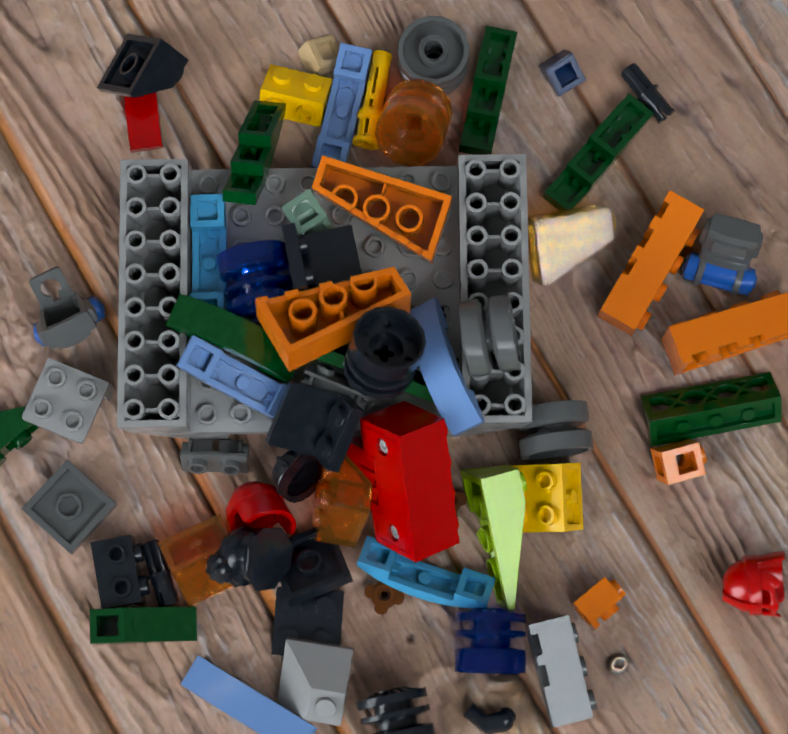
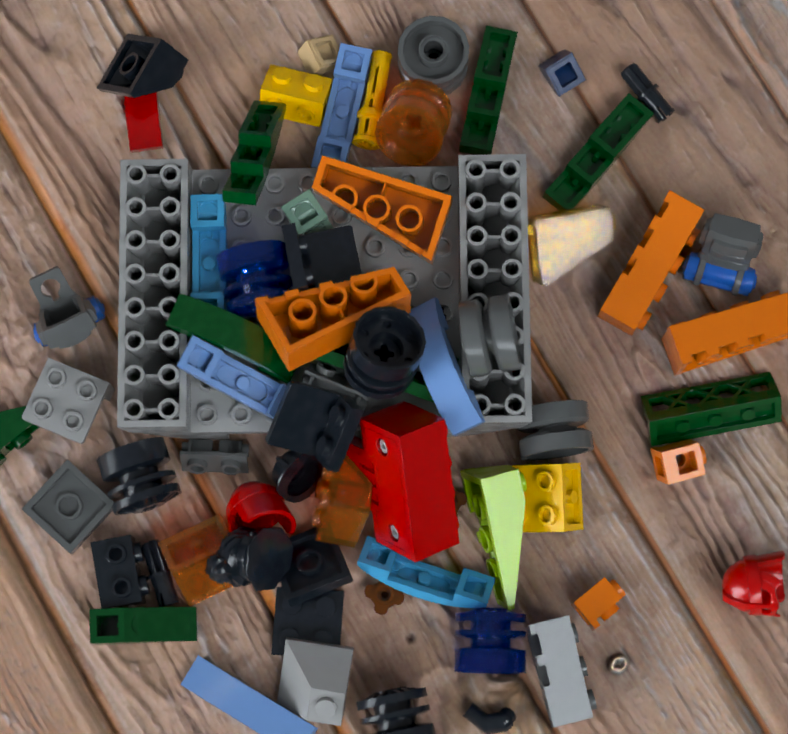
(140, 480): none -> black wheel

